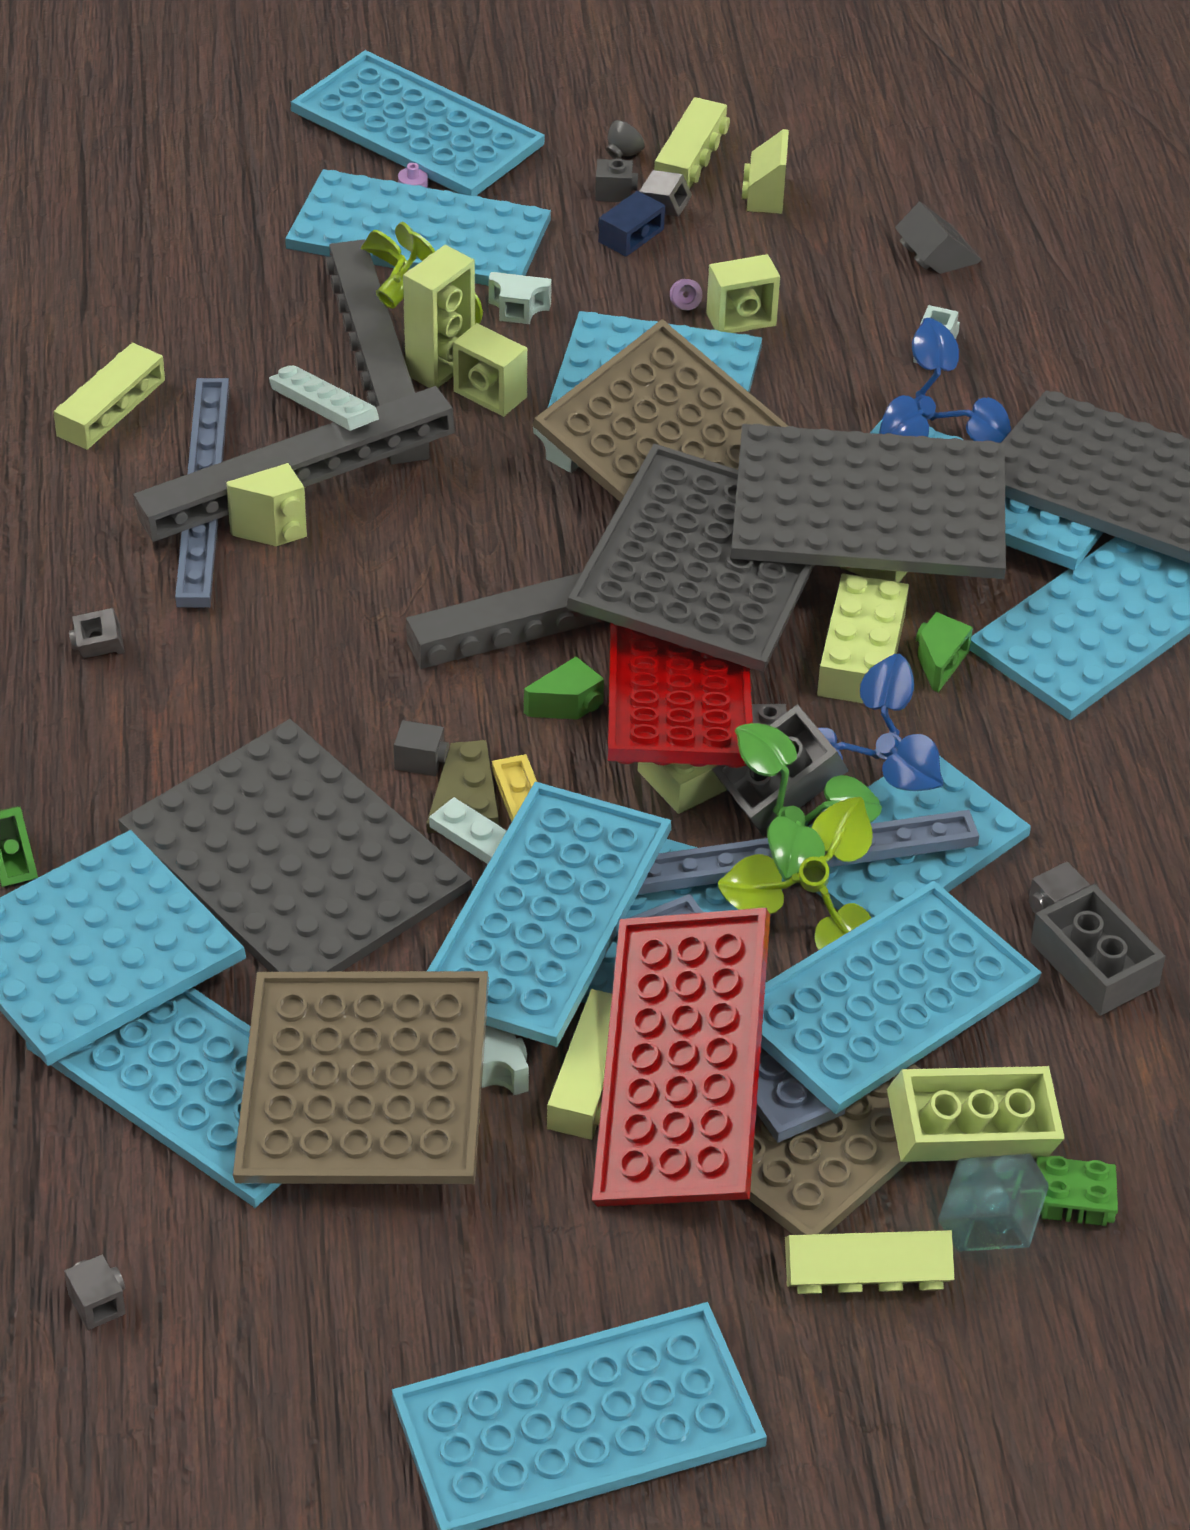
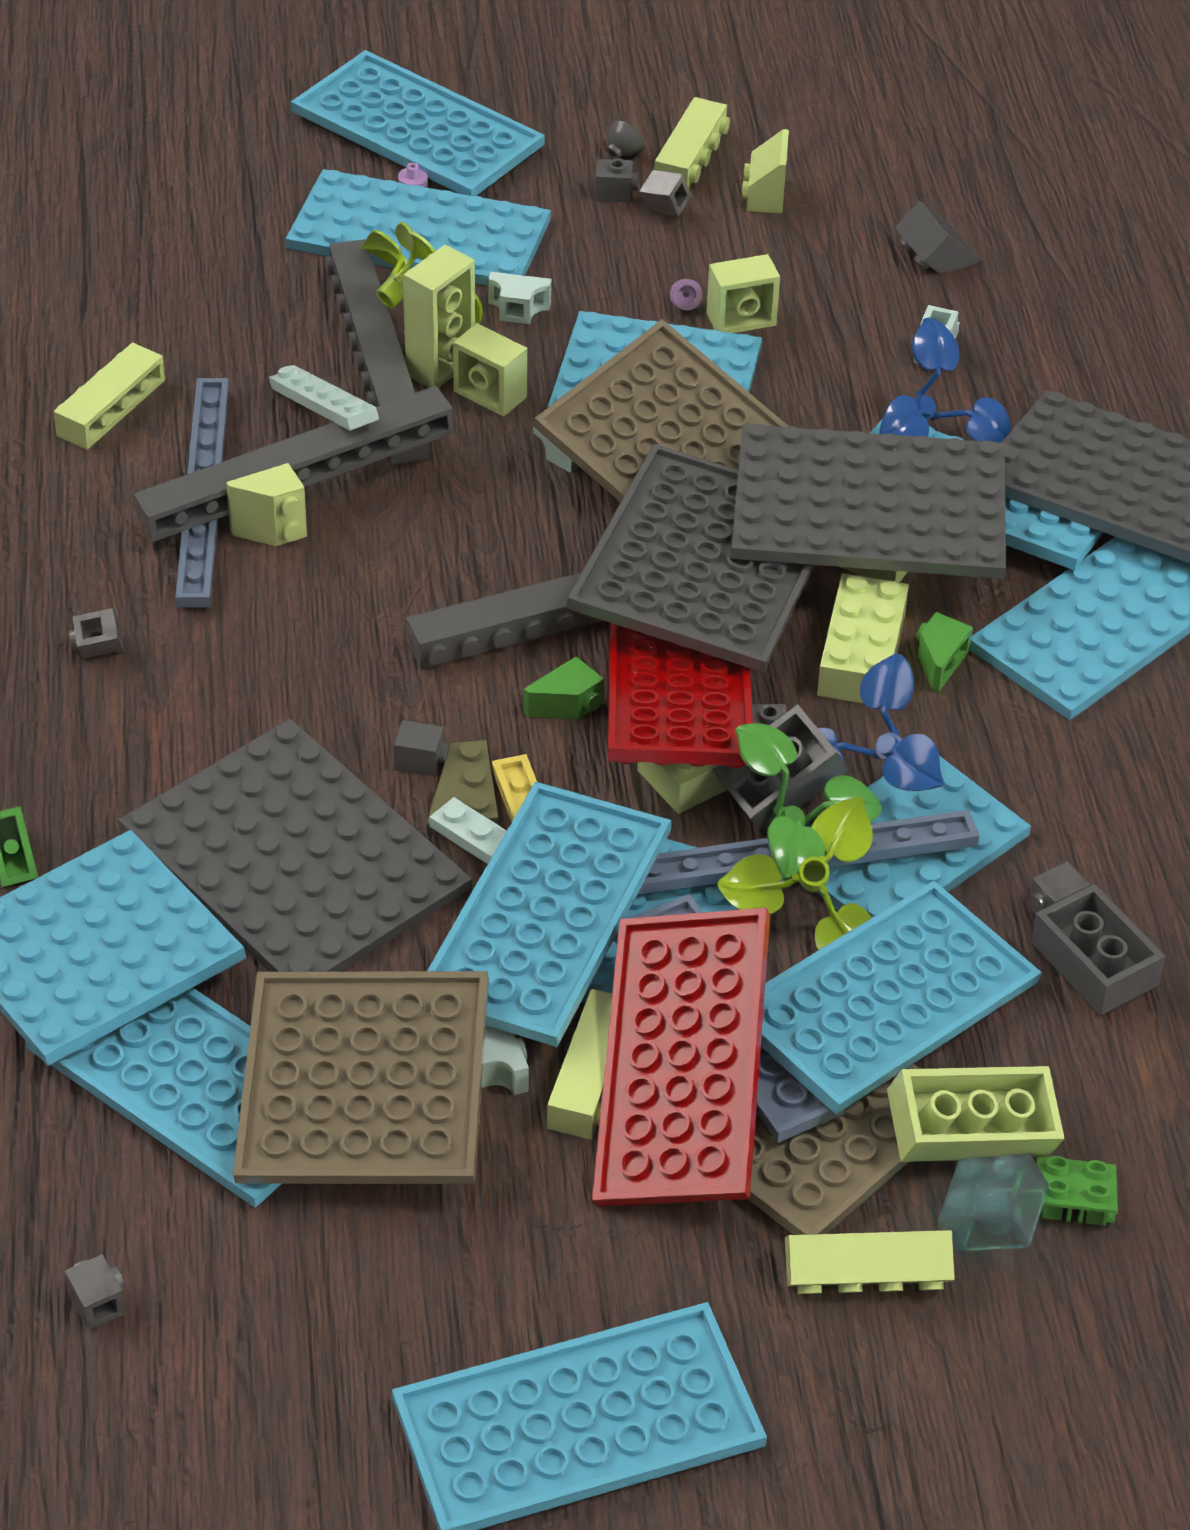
(631, 223): dark blue brick -> none

